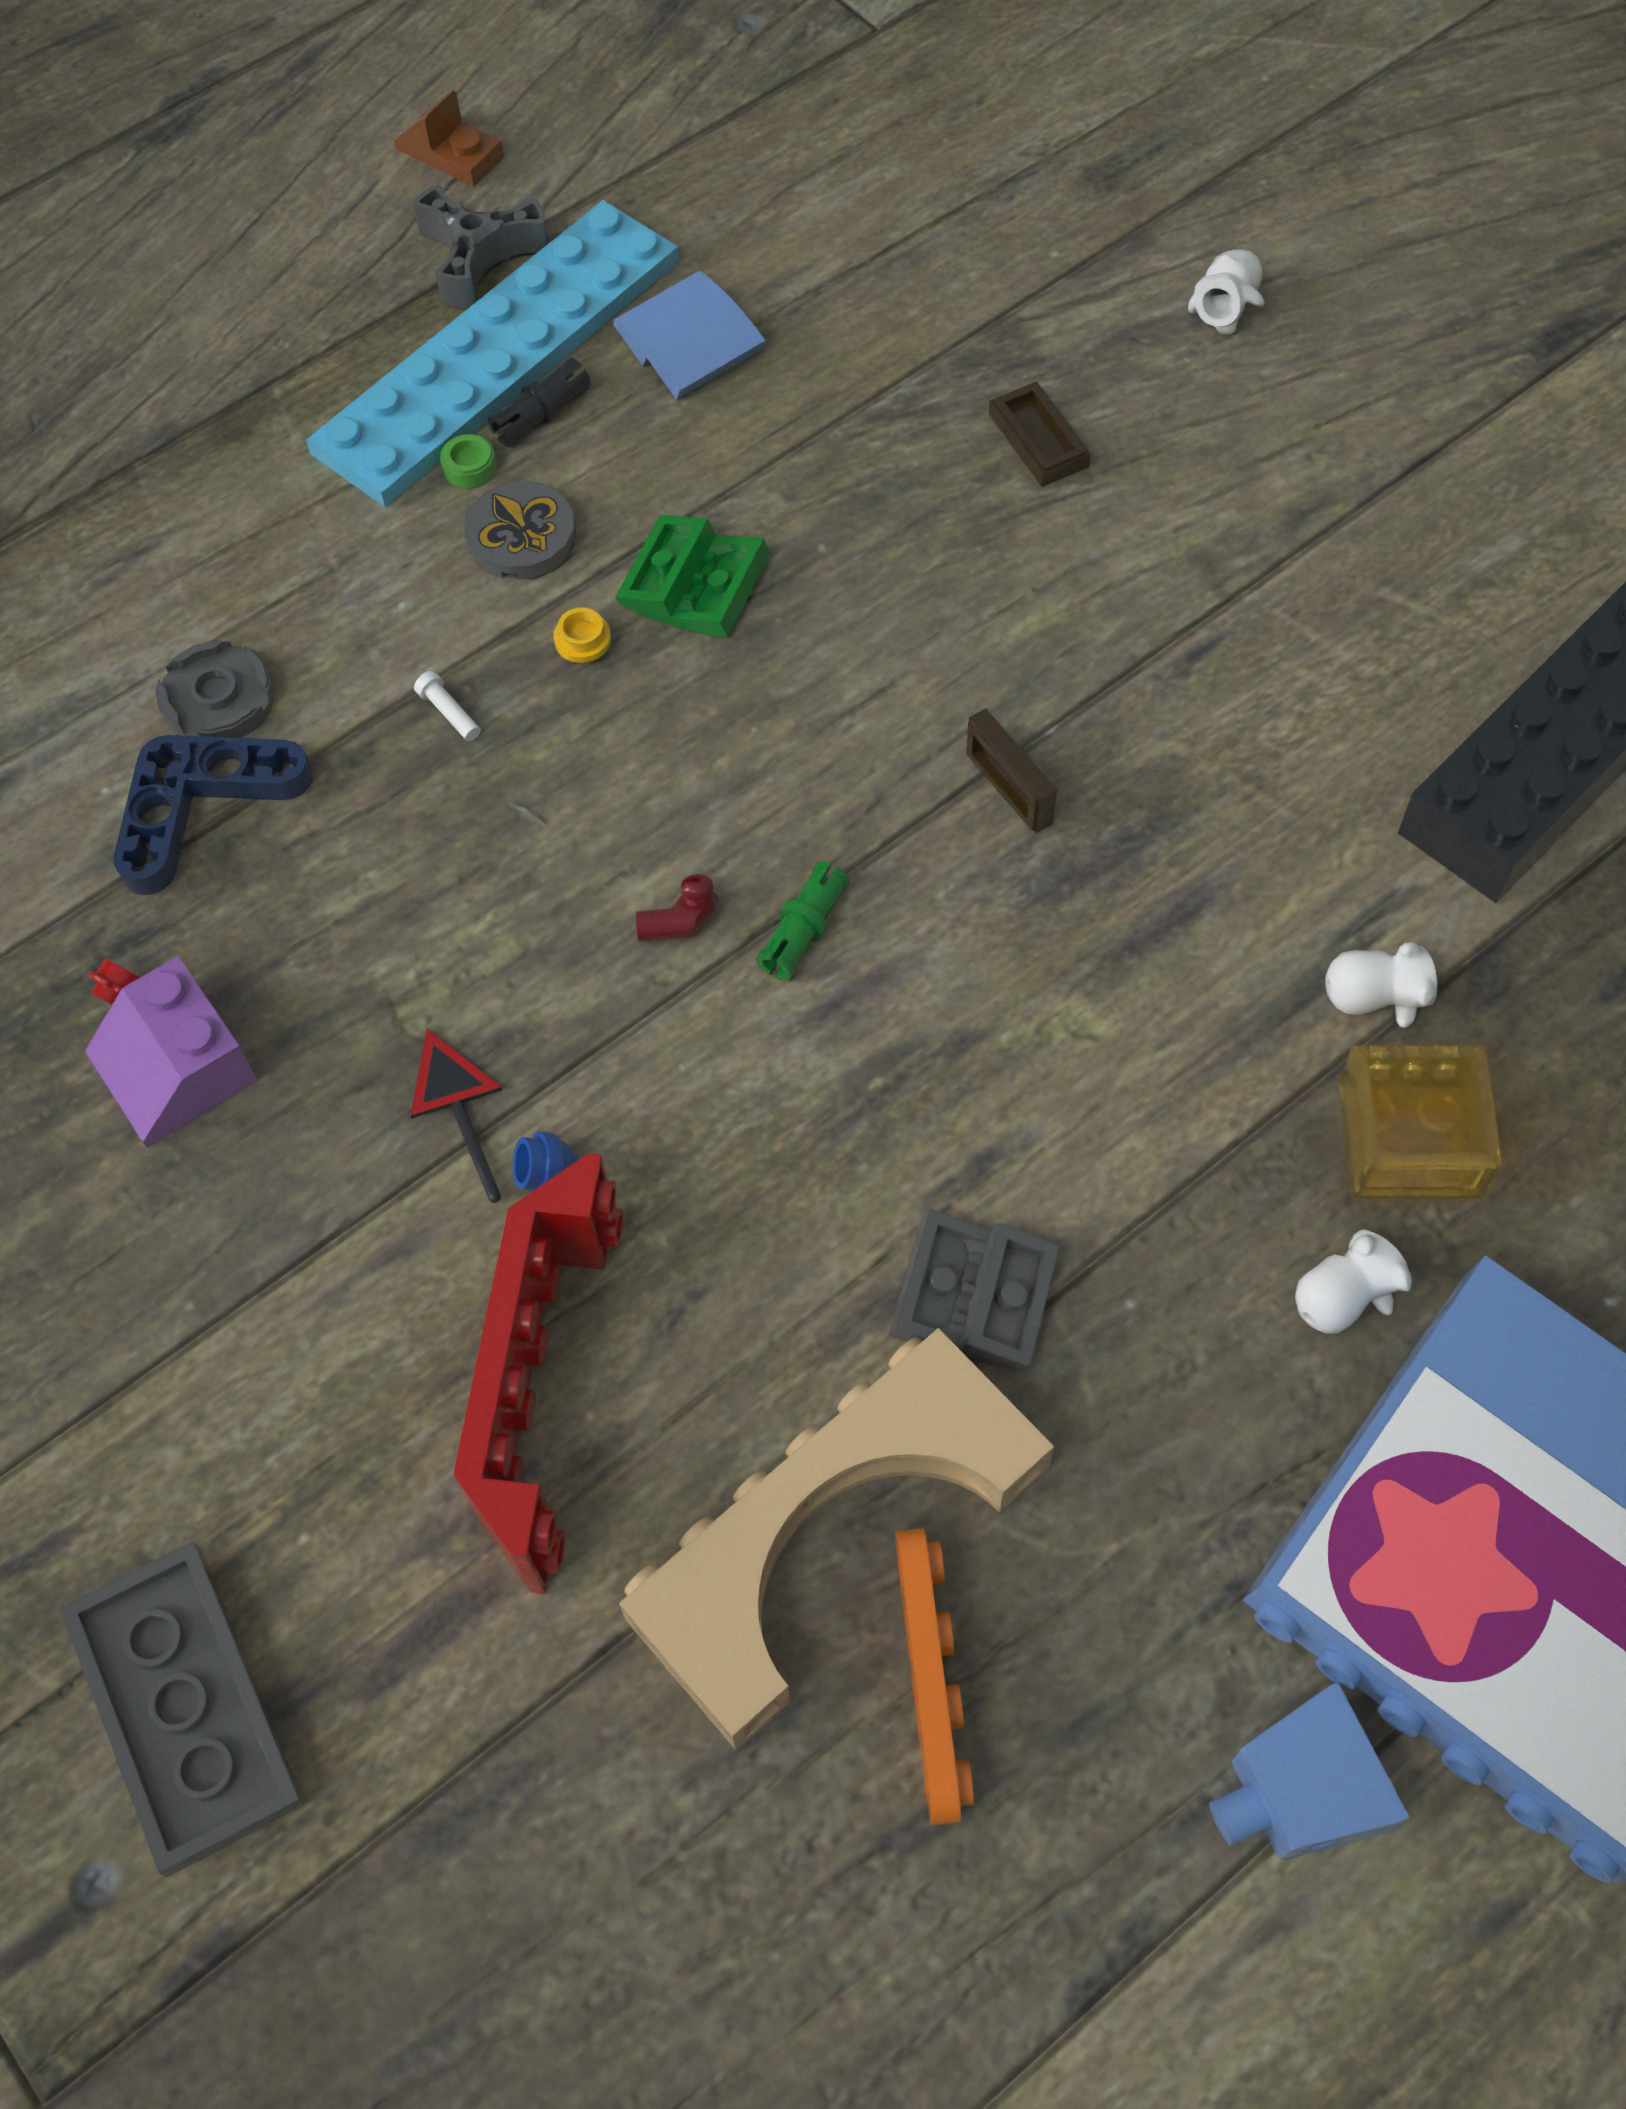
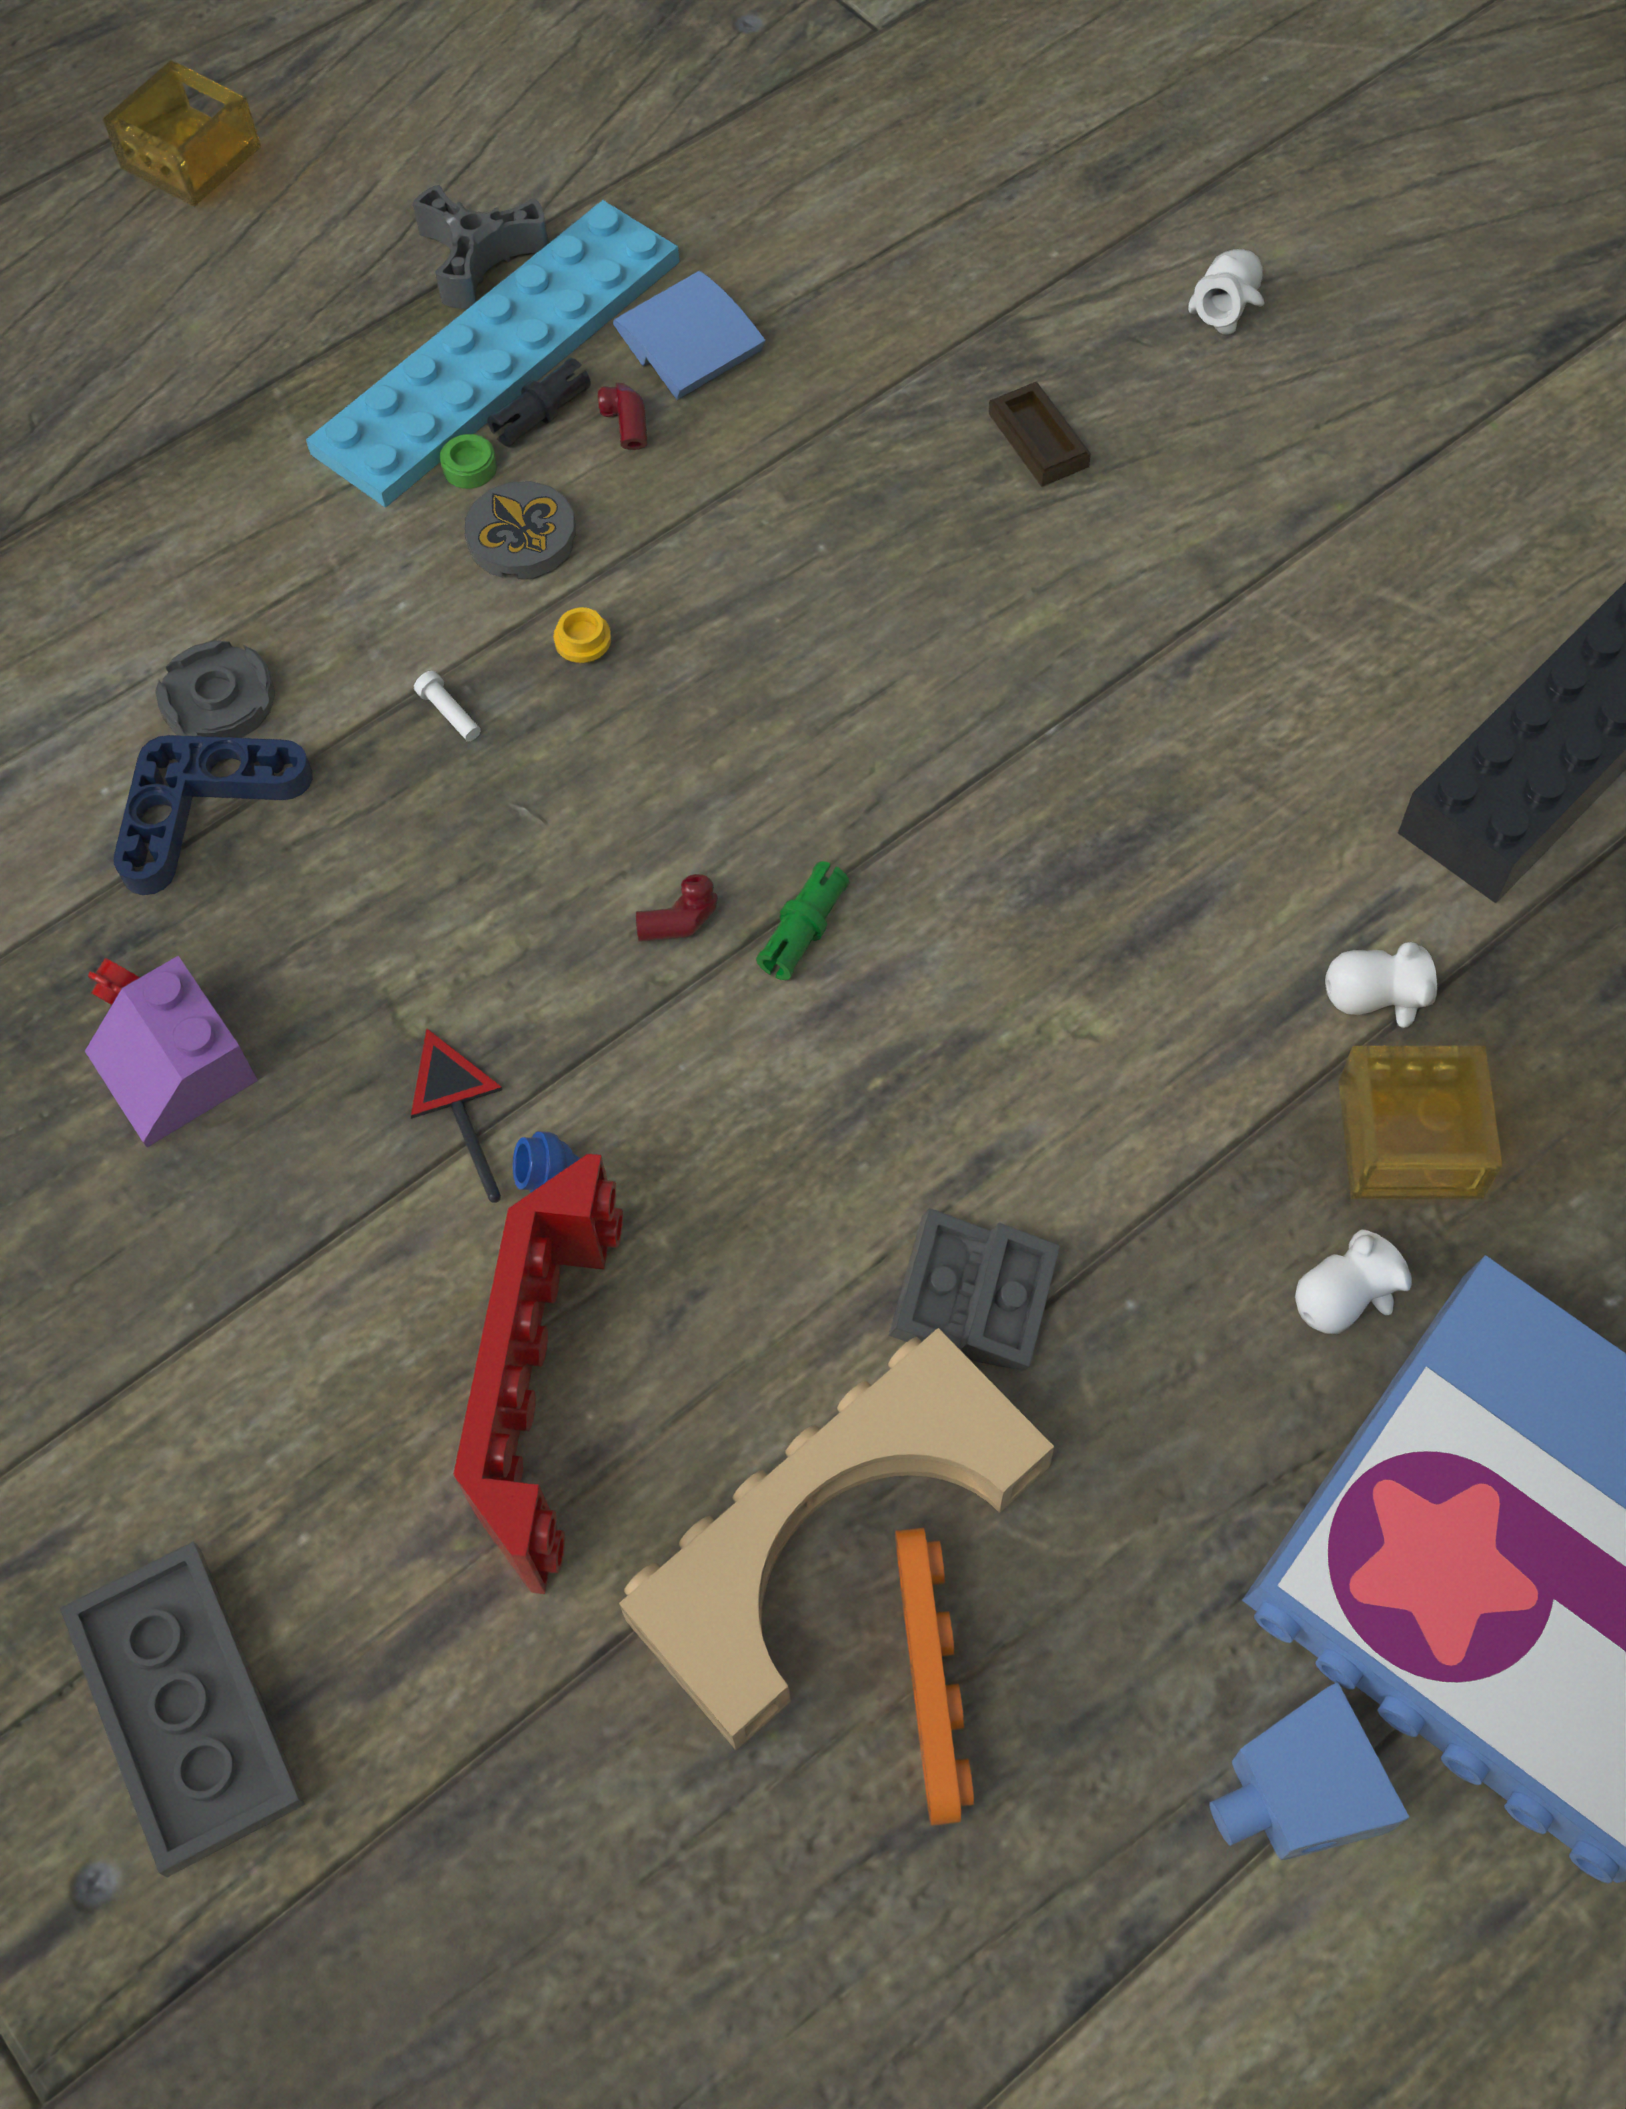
(176, 145): none -> clear yellow piece
(449, 144): dark orange slope -> none
(630, 411): none -> dark red arm
(693, 576): green slope -> none
(1010, 771): dark brown tile -> none

